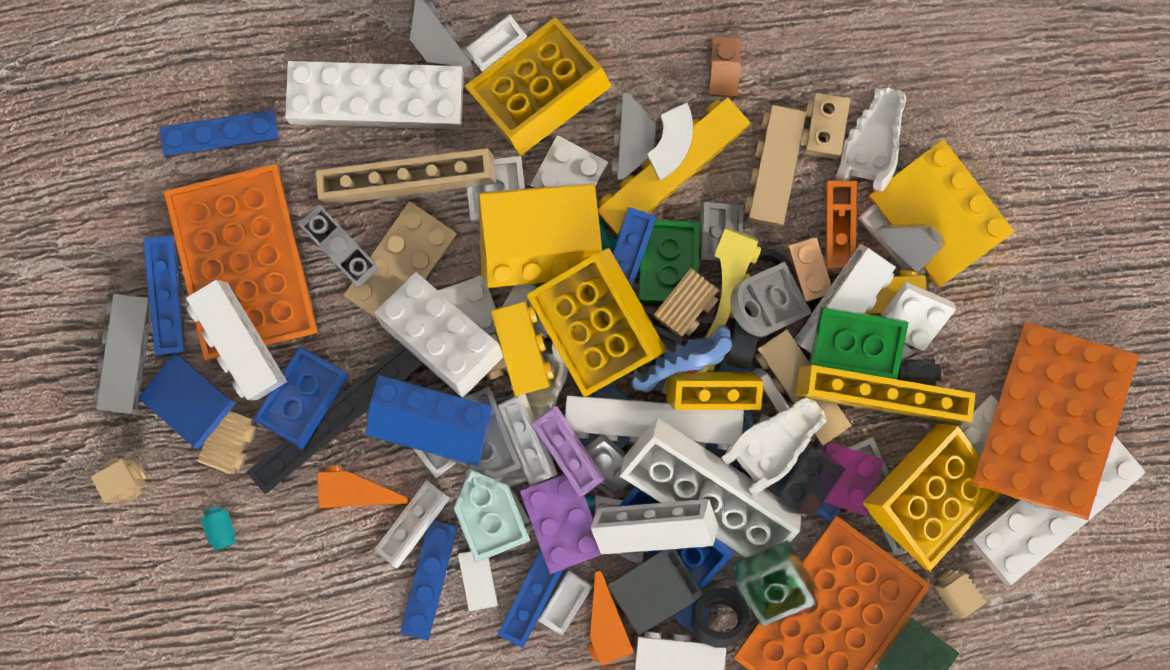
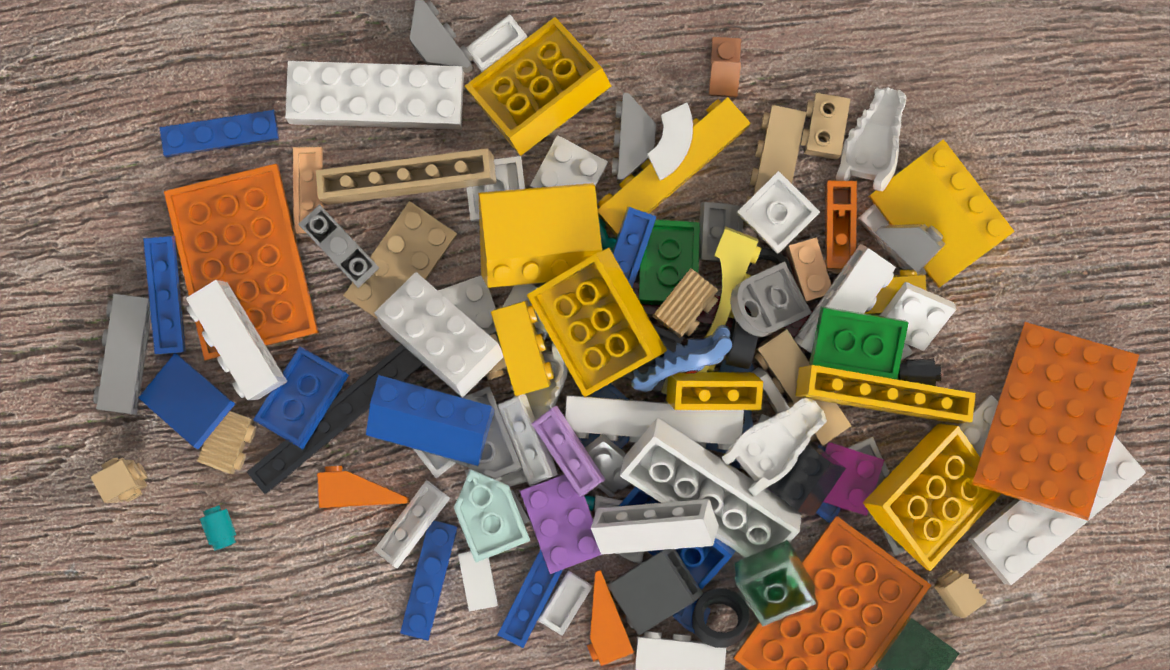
(305, 195): none -> light nougat tile
(778, 212): none -> white plate

